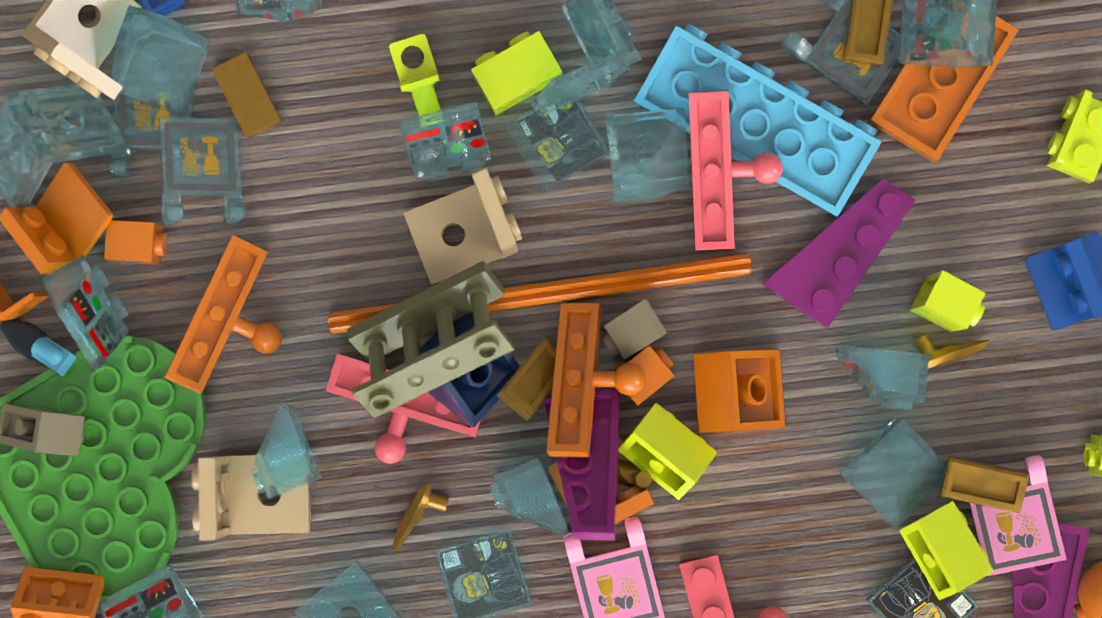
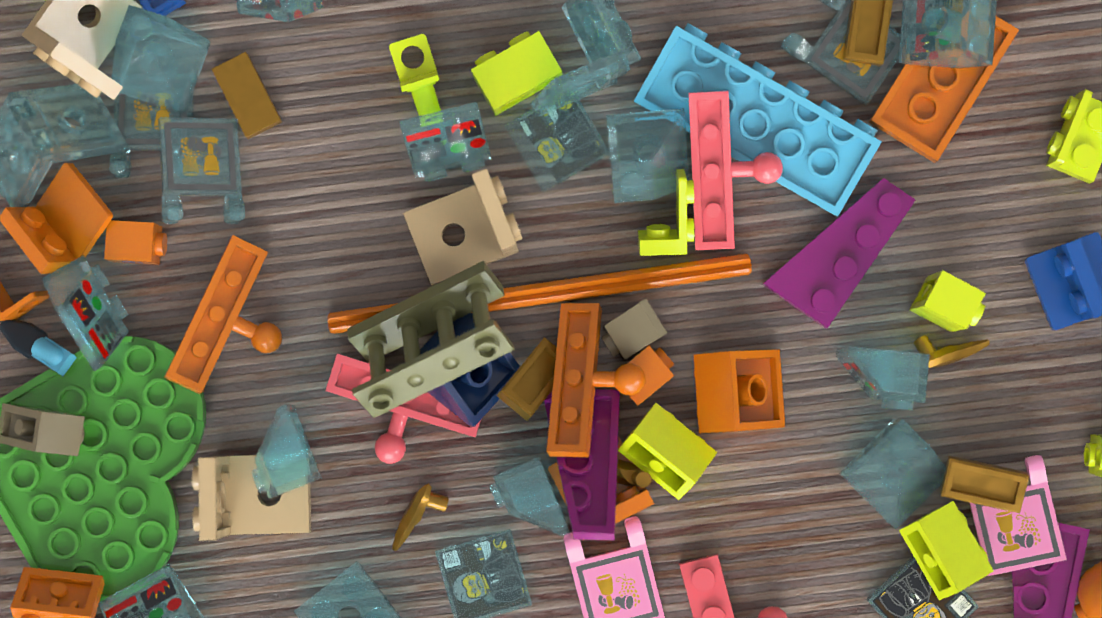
(659, 238): none -> neon yellow bracket

